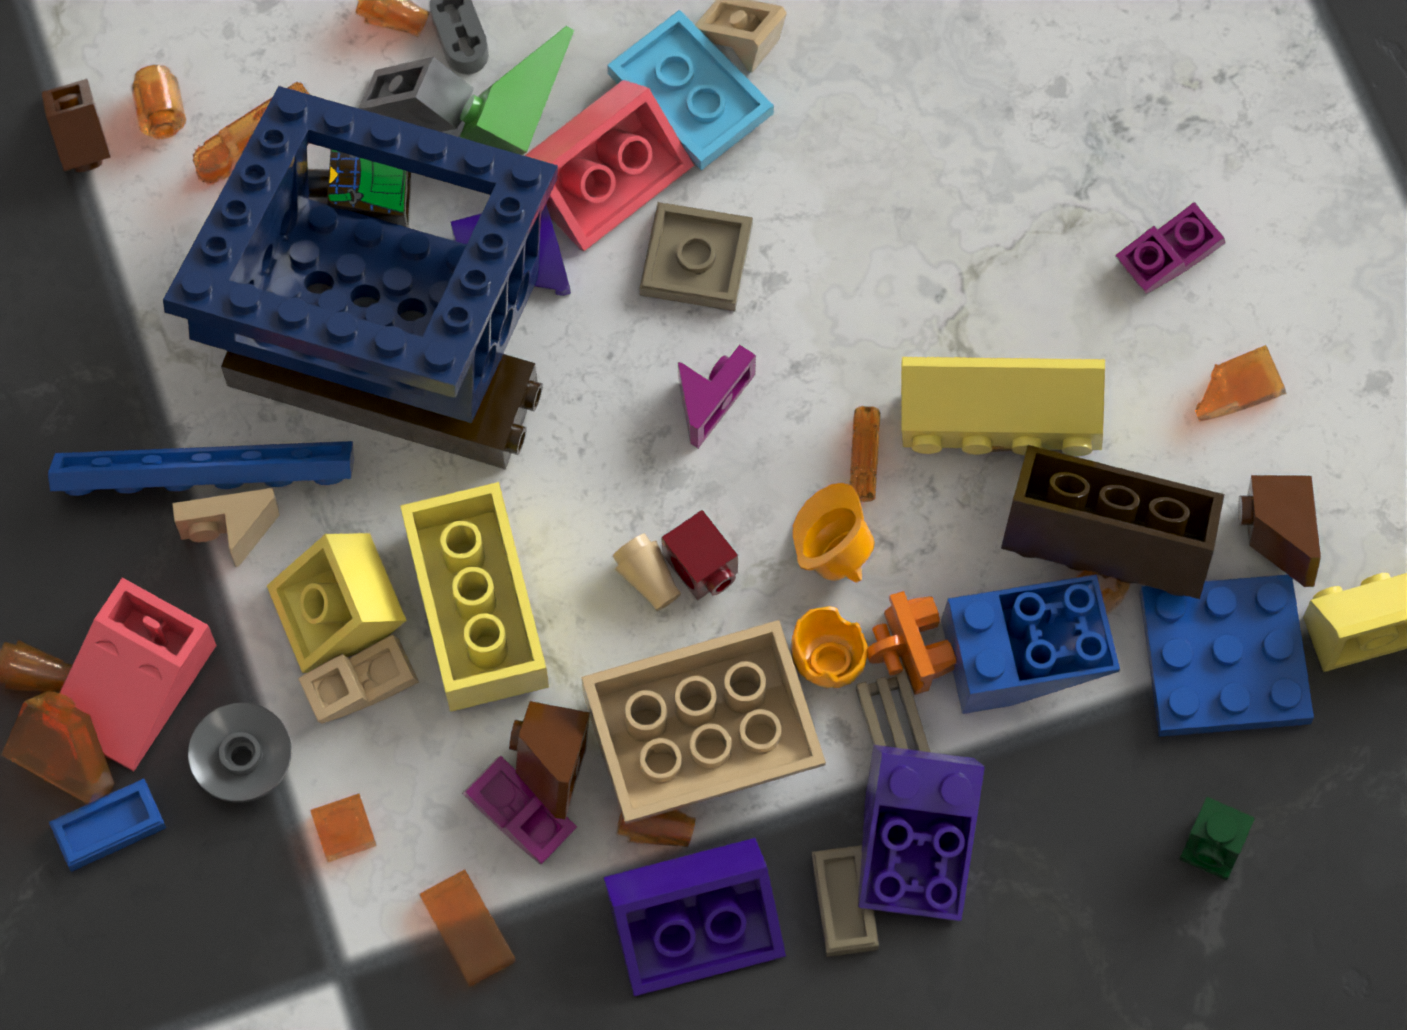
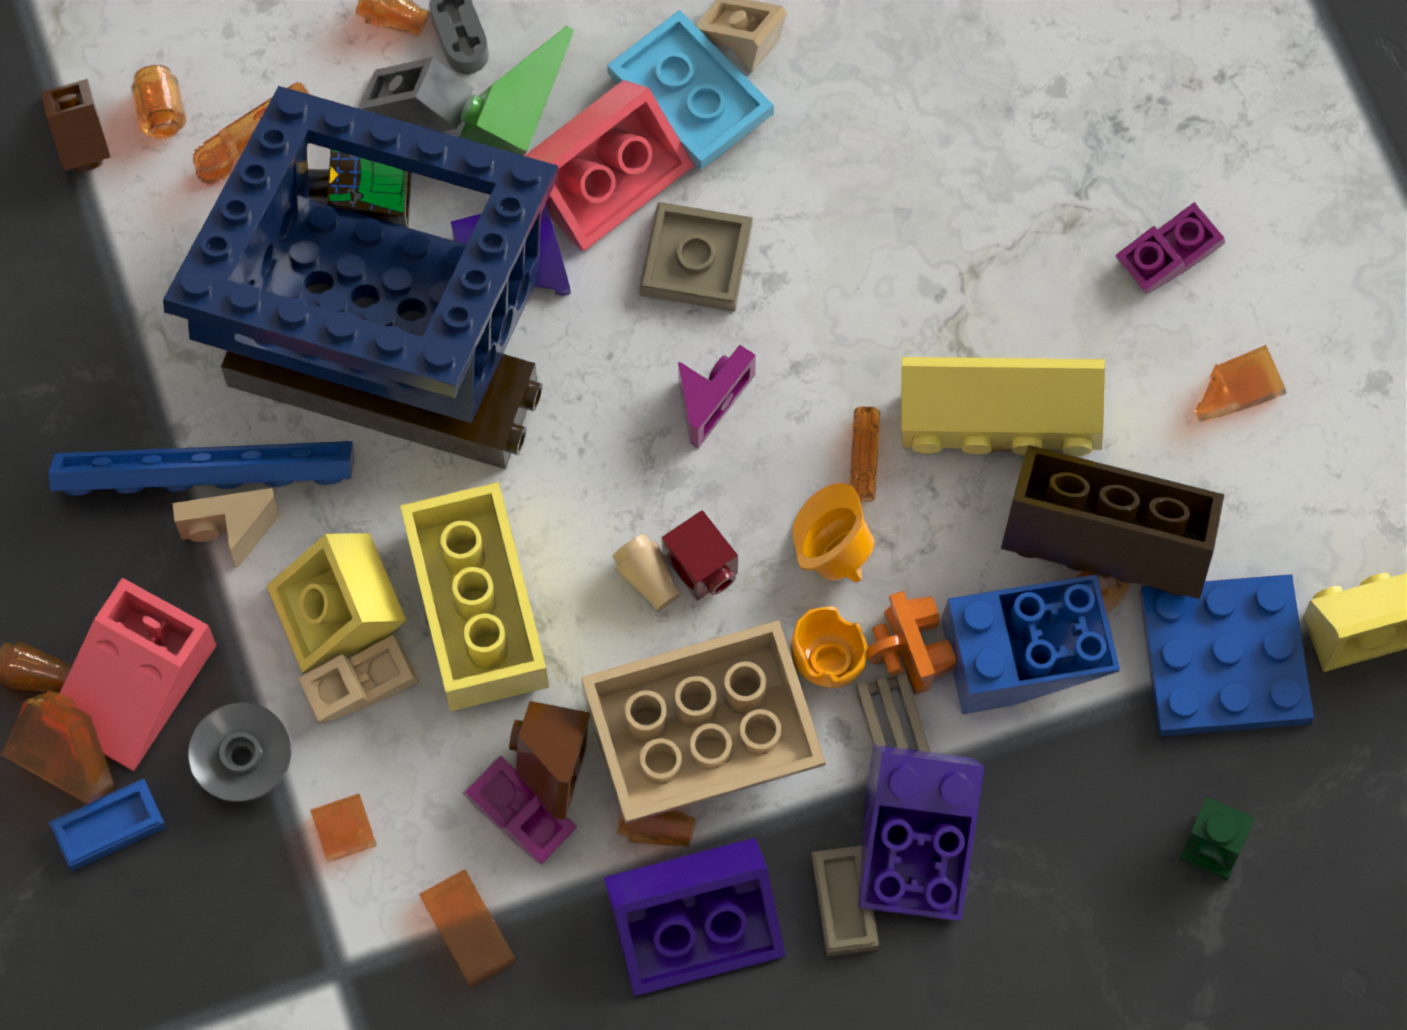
(1283, 523): reddish brown slope -> none

